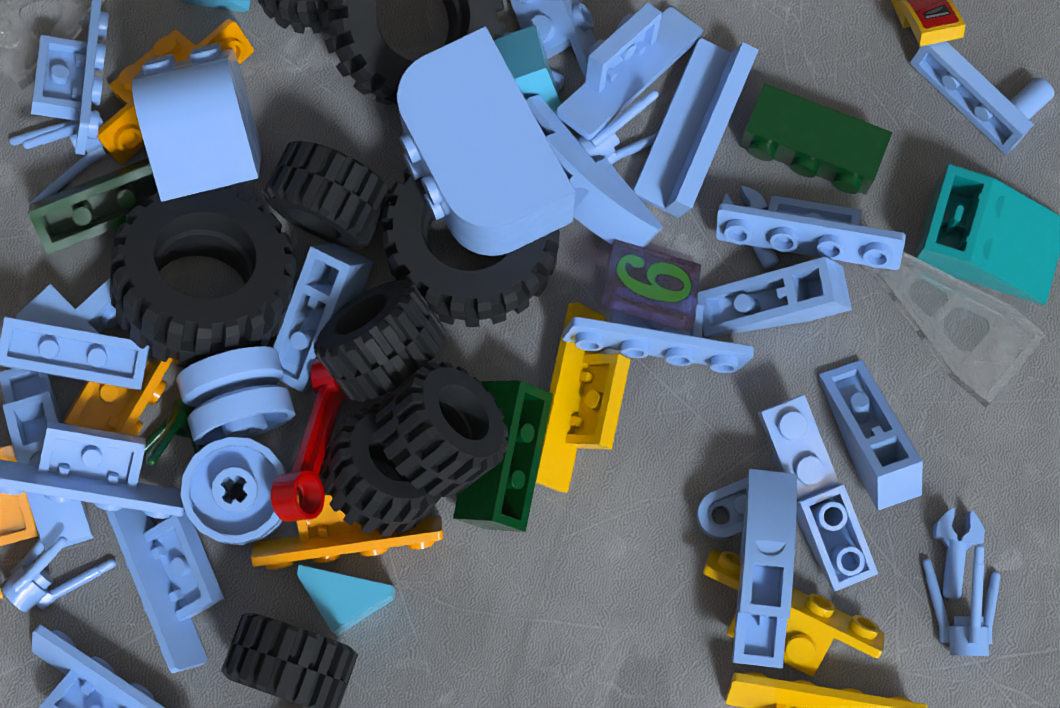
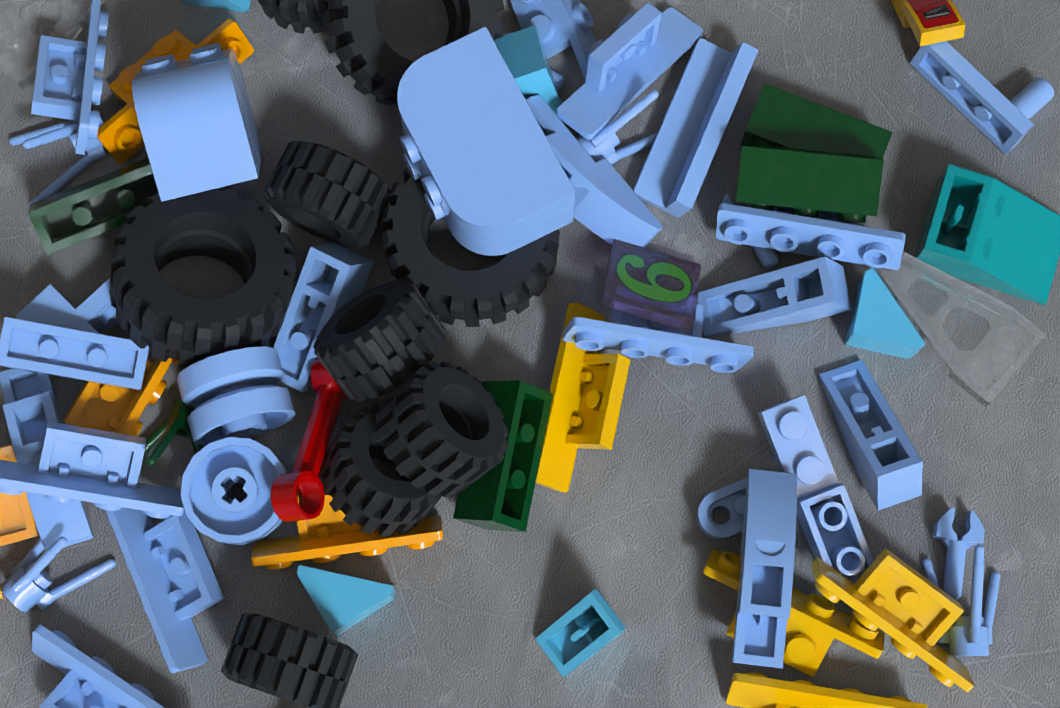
(580, 633): none -> medium azure slope
(810, 181): none -> dark green brick
(879, 321): none -> medium azure slope
(902, 606): none -> yellow bracket

